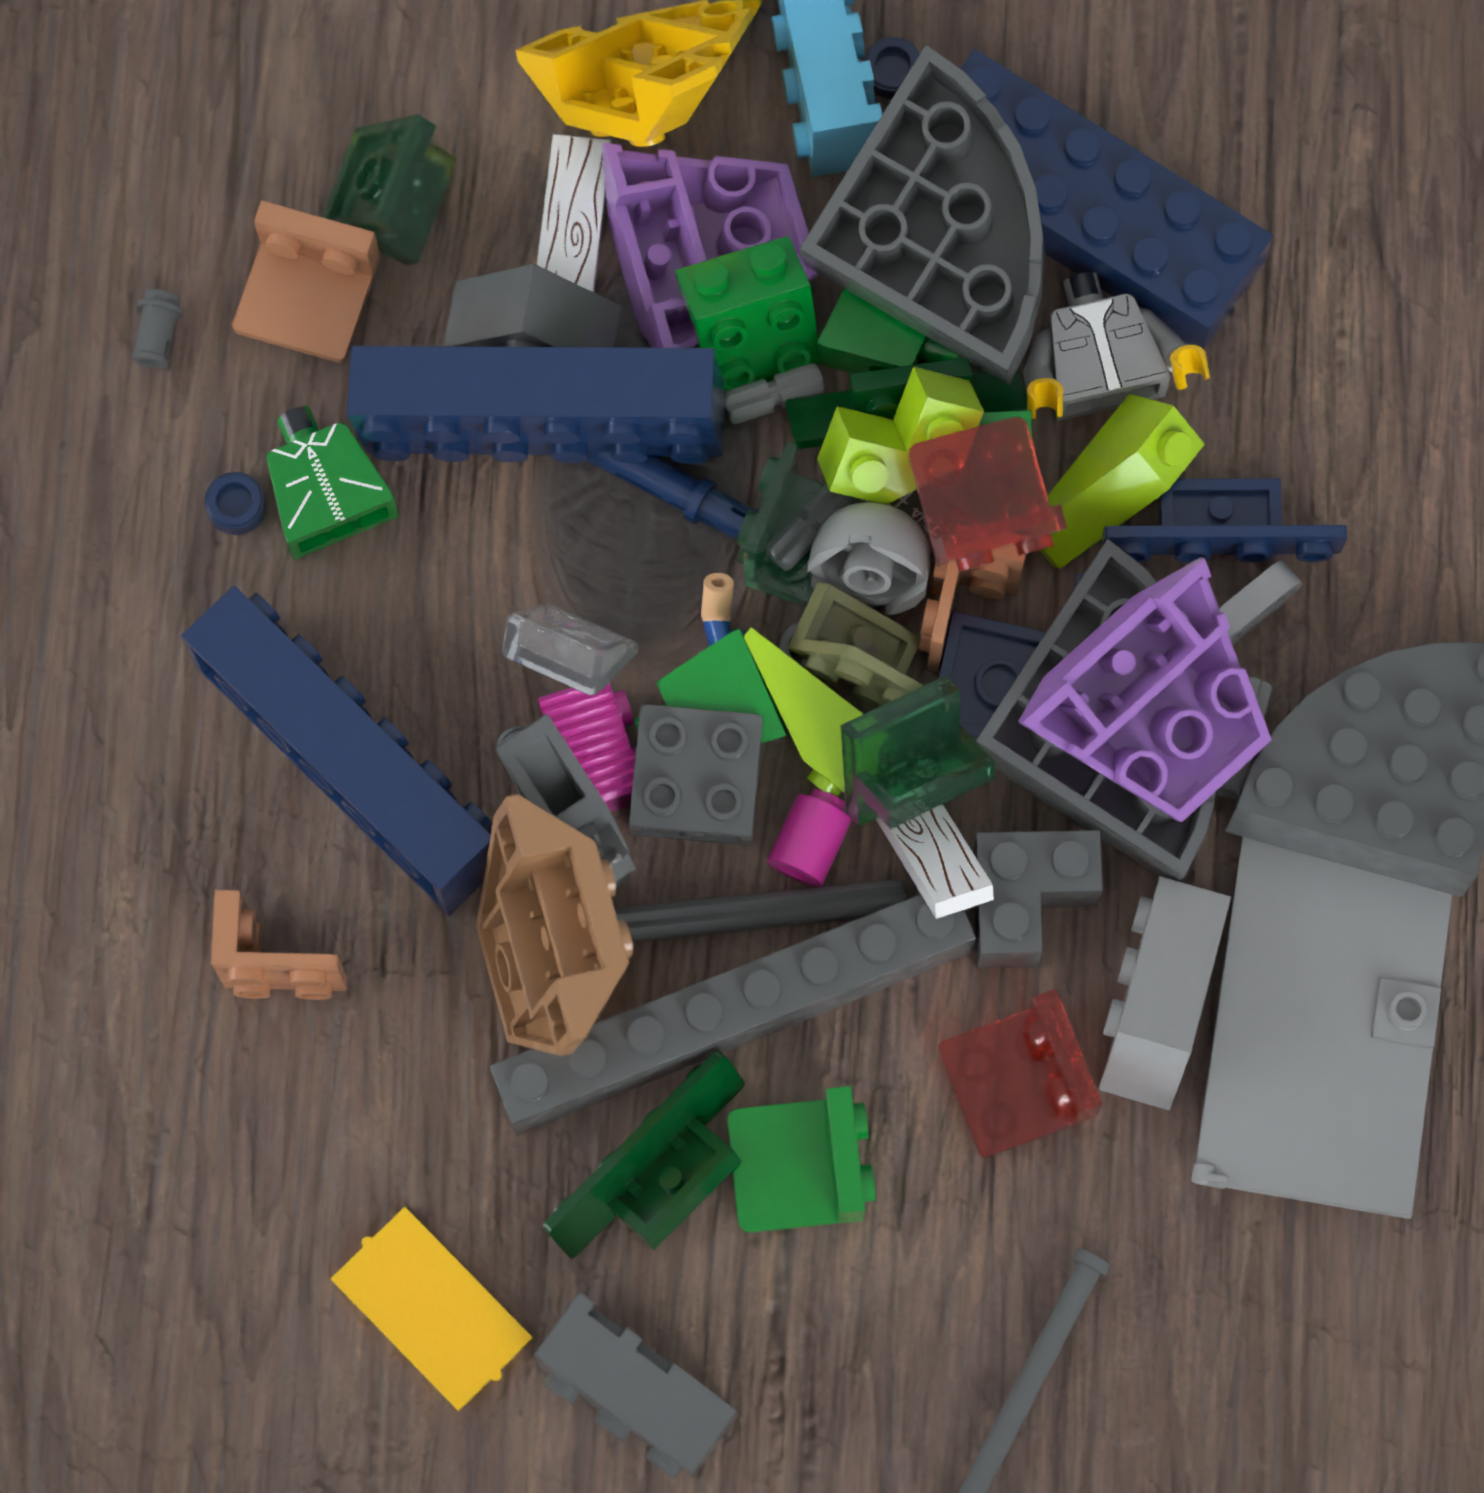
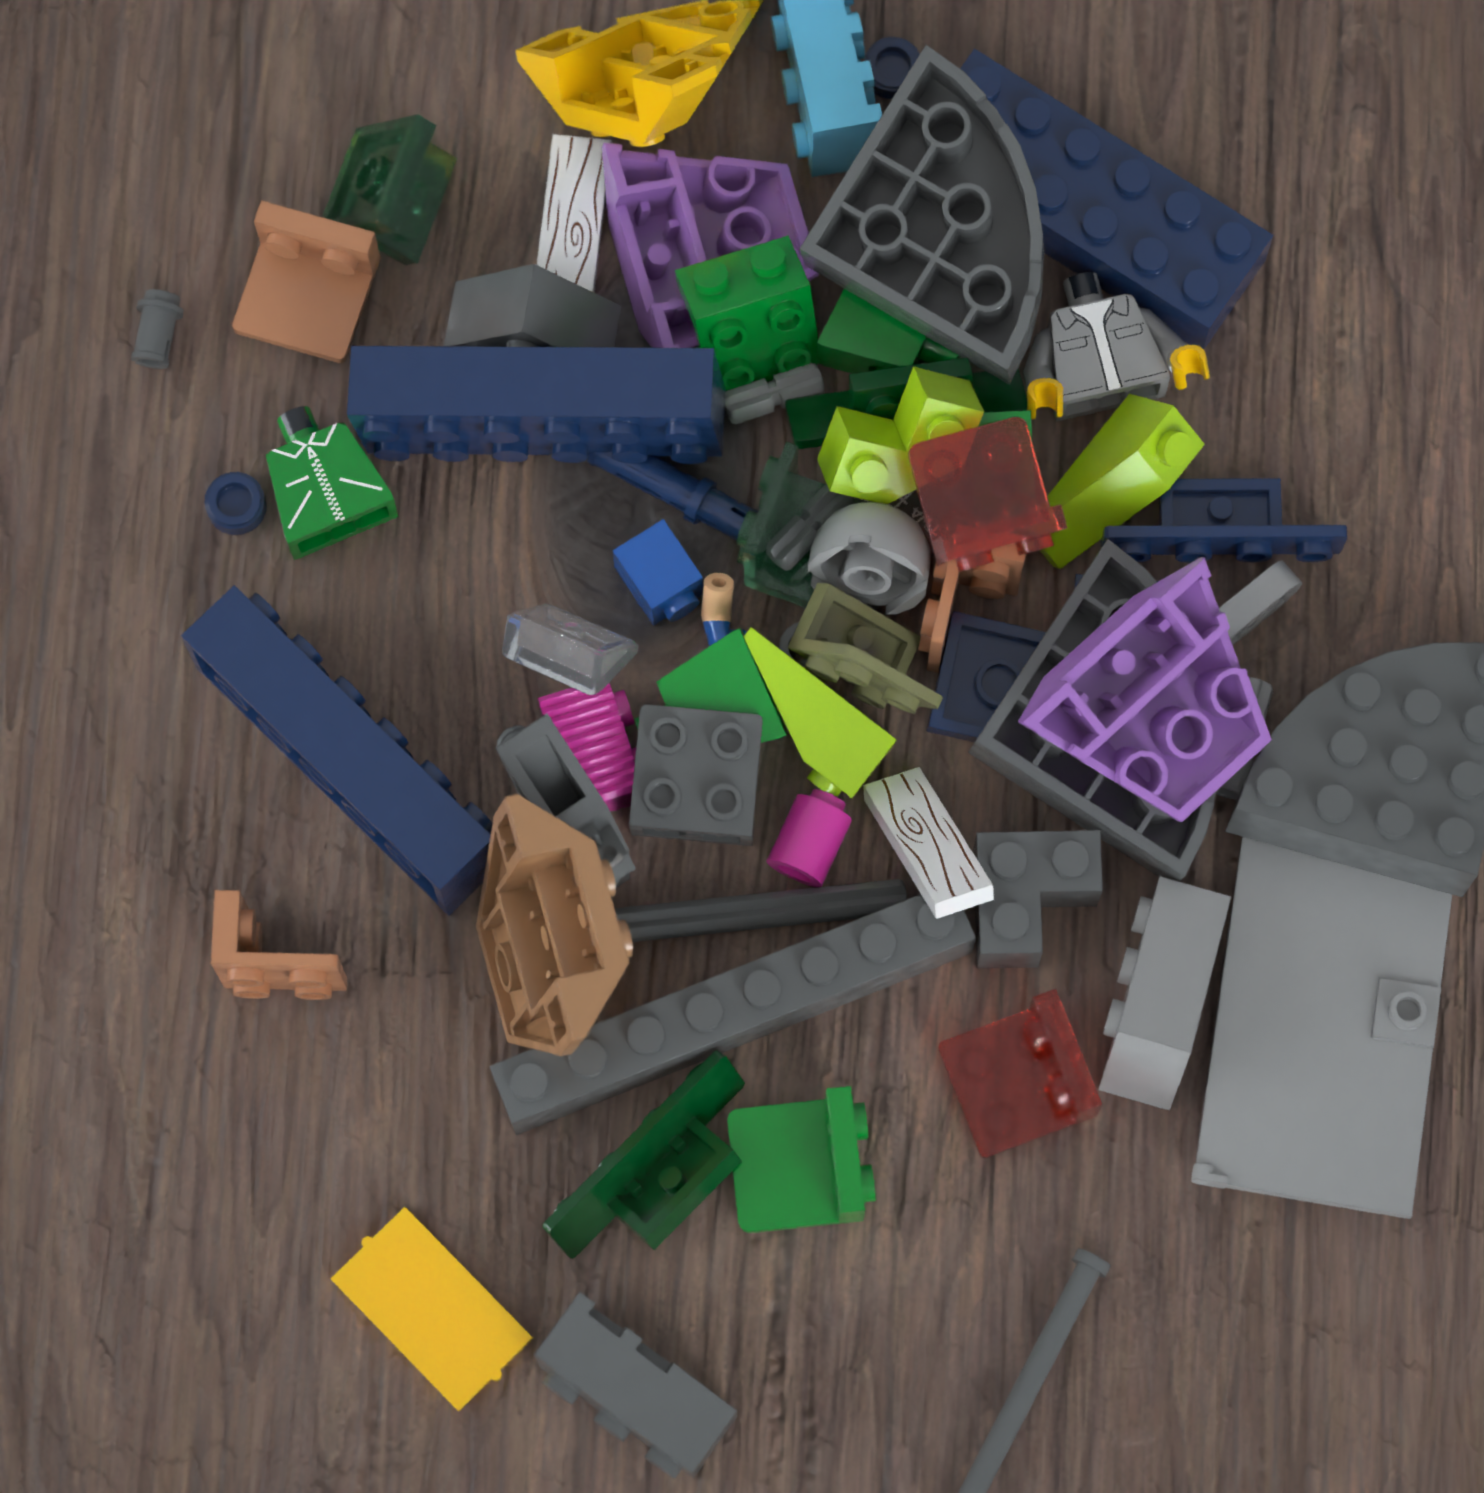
(659, 574): none -> blue brick
(910, 756): clear green bracket -> none

